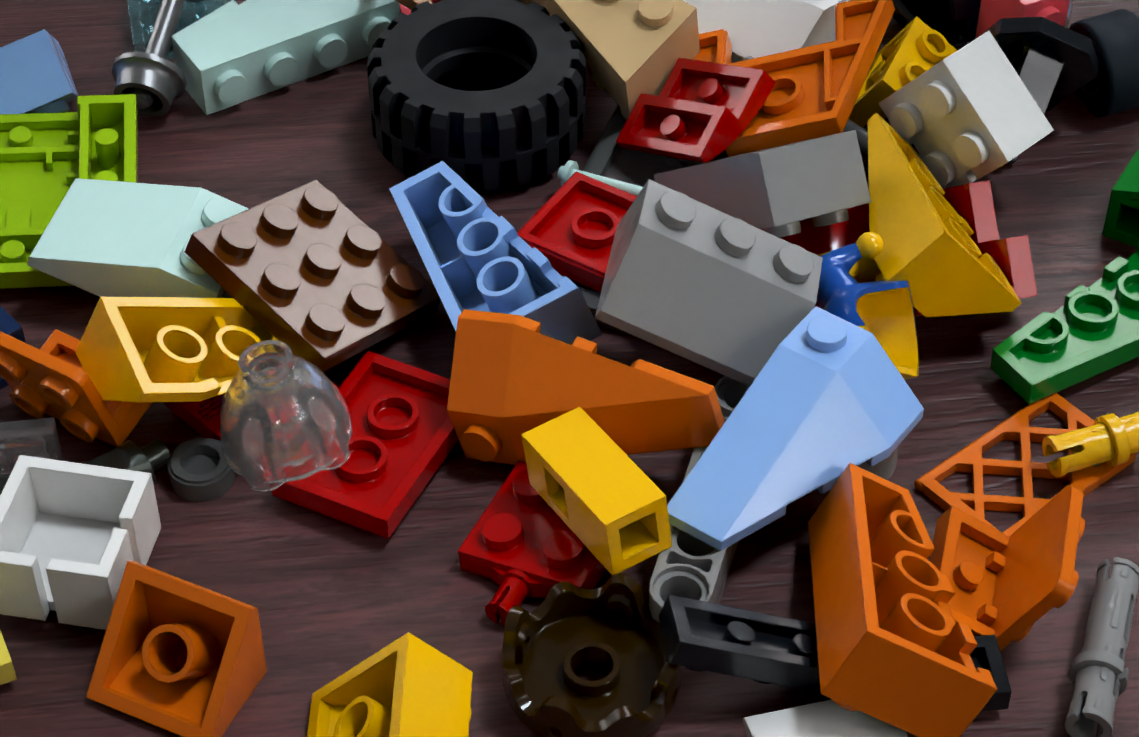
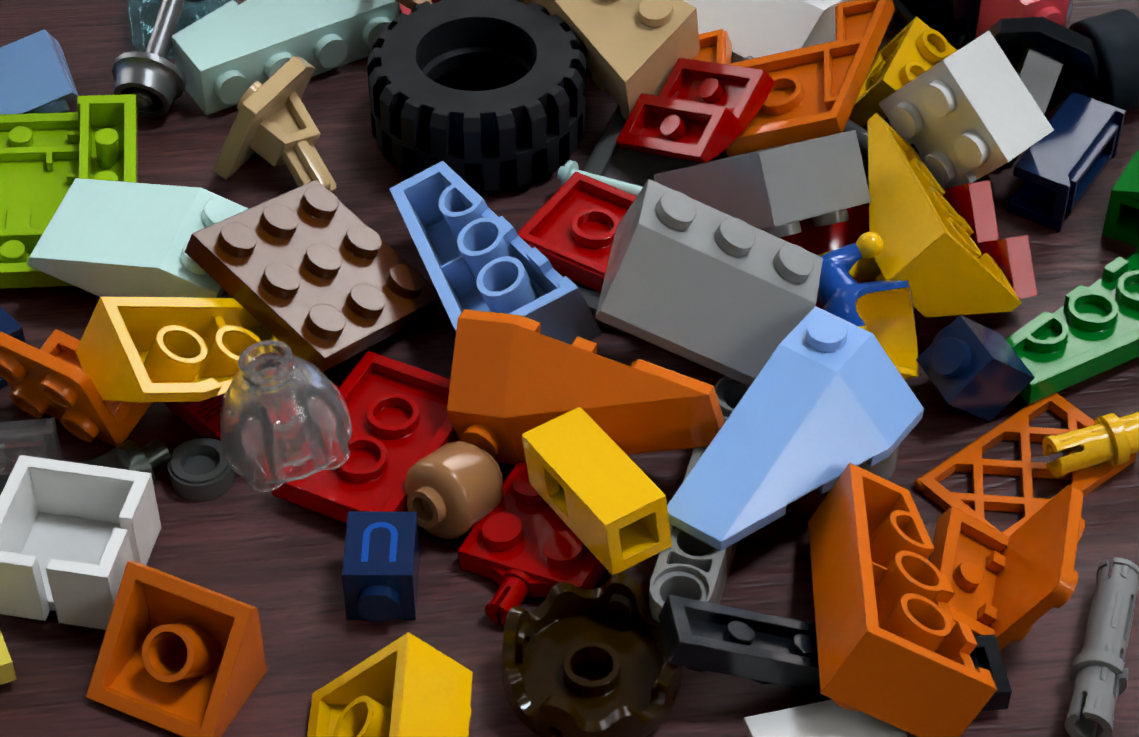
(277, 128): none -> tan piece
(381, 566): none -> dark blue brick
(453, 489): none -> medium nougat head
(974, 368): none -> dark blue brick
(1066, 160): none -> dark blue window

